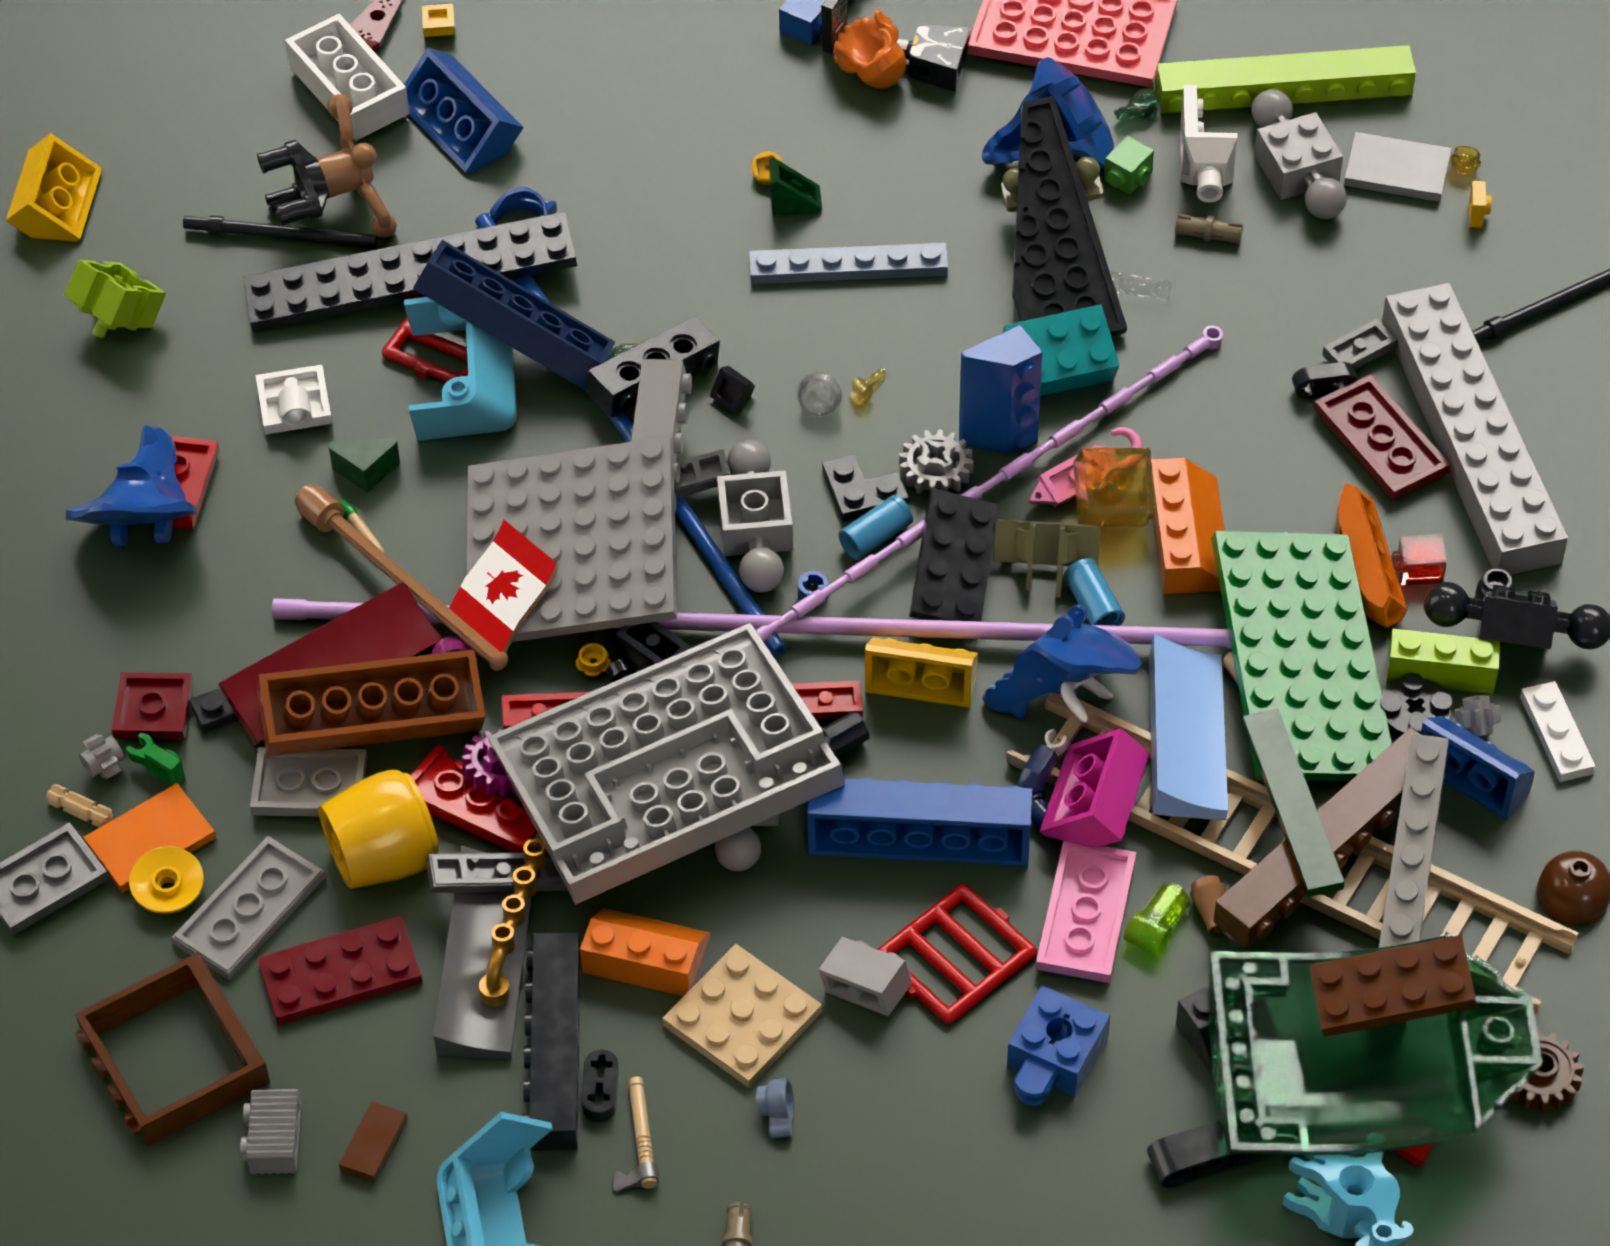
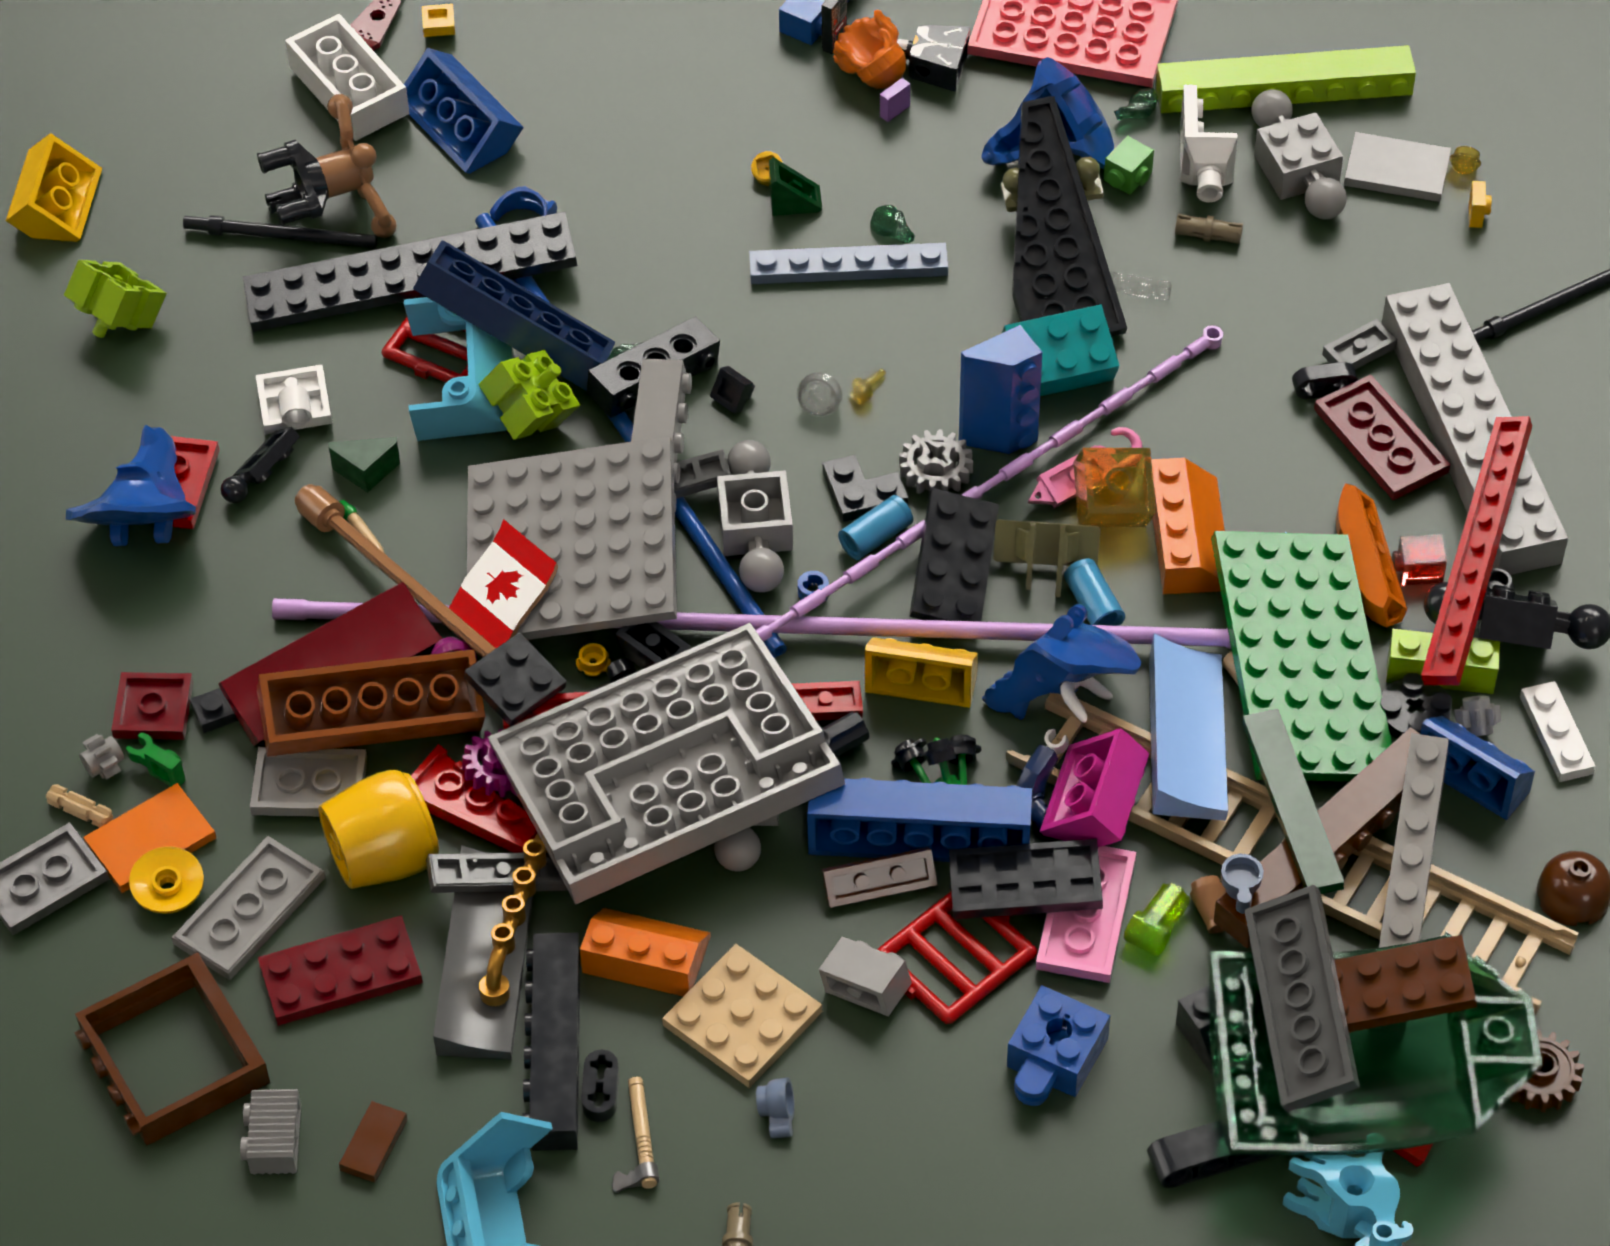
(257, 467): none -> black plate
(515, 679): none -> black plate
(529, 394): none -> lime brick
(879, 877): none -> plate
(891, 223): none -> clear green animal
(894, 99): none -> medium lavender tile
(958, 750): none -> black plant
(1025, 879): none -> black plate
(1241, 879): none -> sand blue piece
(1301, 998): none -> dark grey plate
(1476, 552): none -> plate

